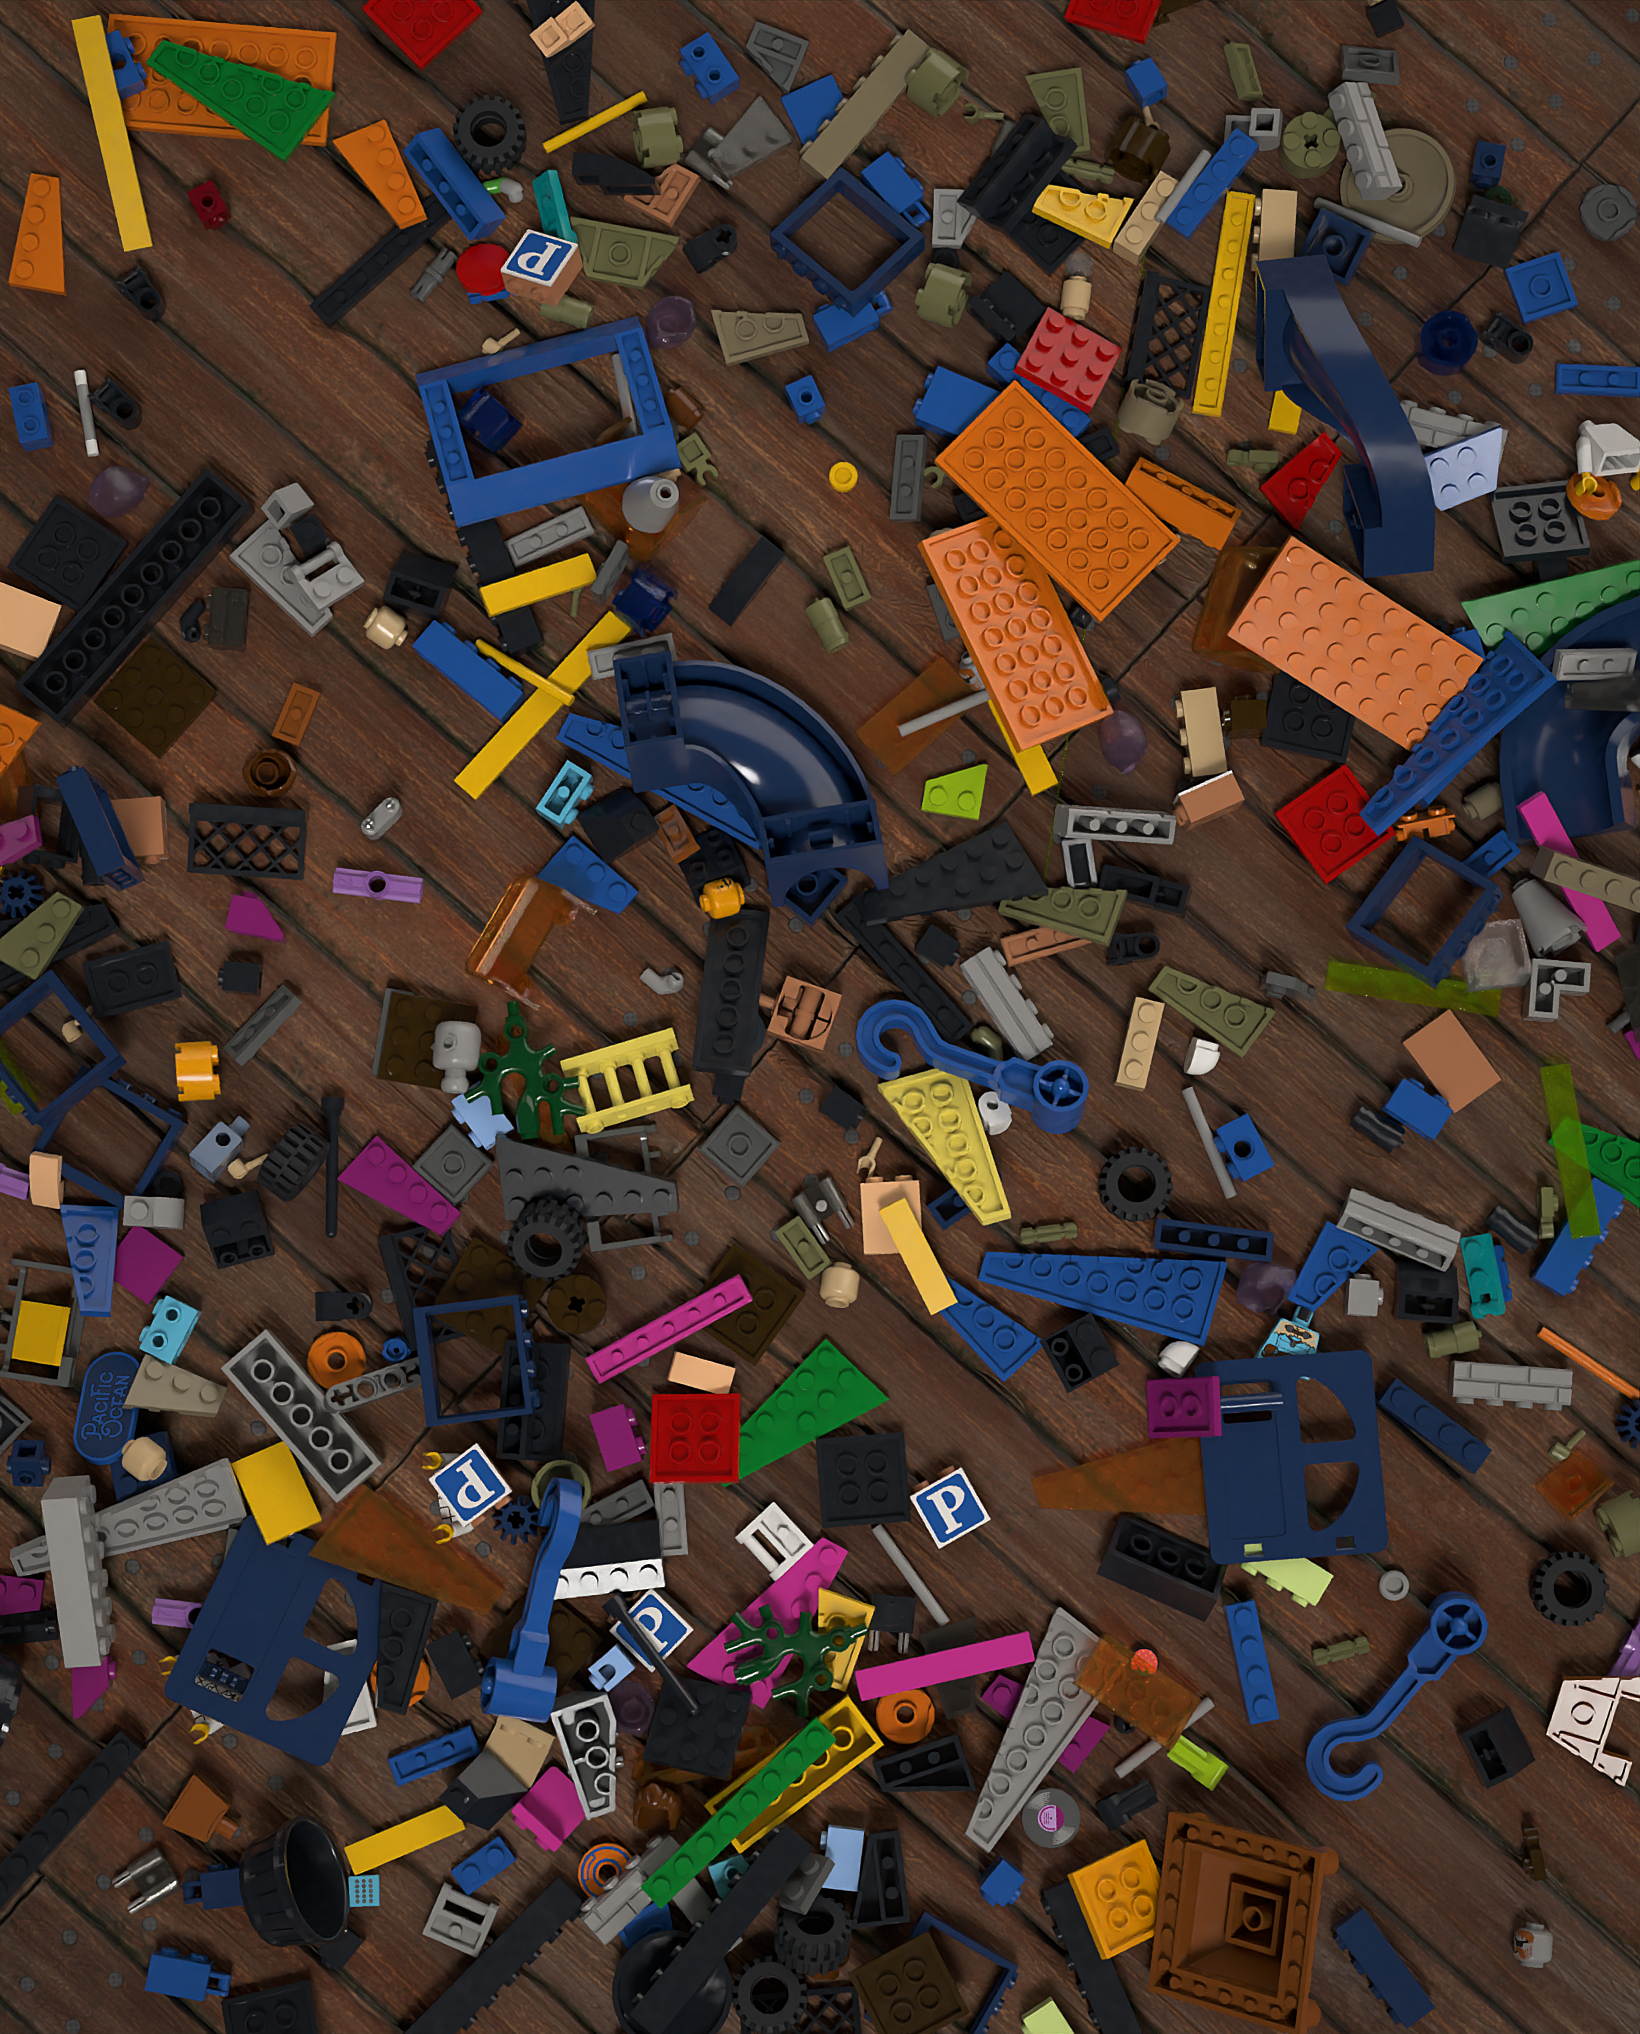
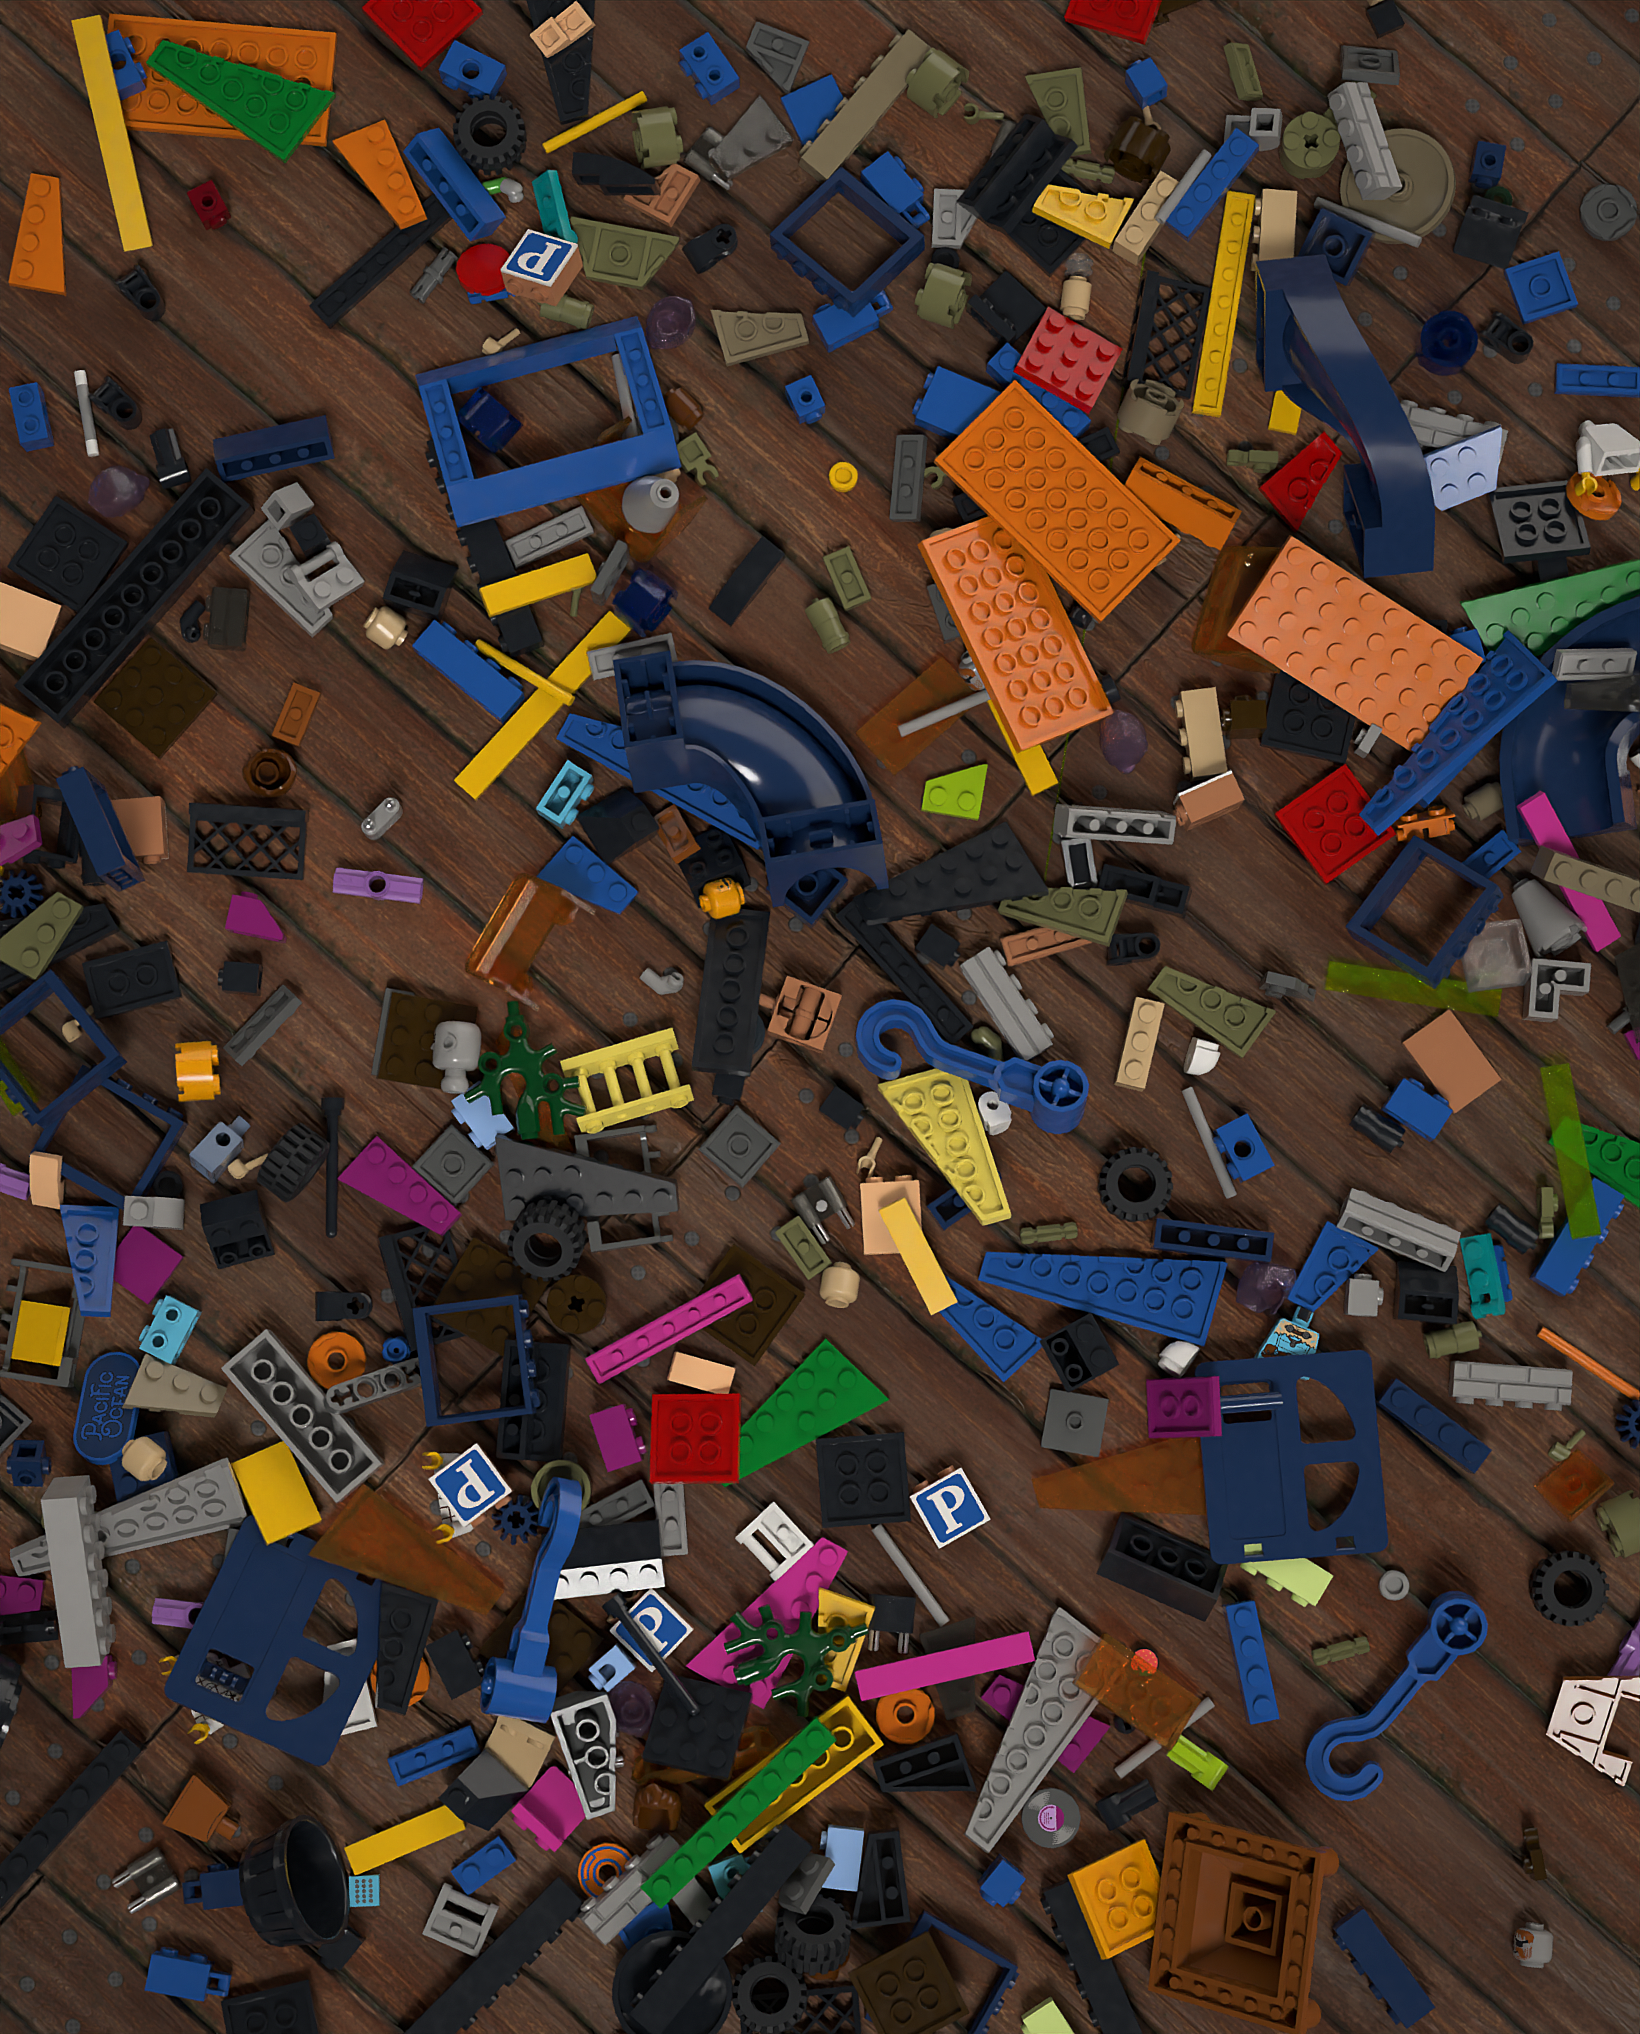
(171, 465): none -> black piece
(273, 448): none -> dark blue brick
(463, 59): none -> blue brick
(1074, 1422): none -> dark grey plate
(1366, 740): none -> light grey plate
(1495, 1747): black slope -> none

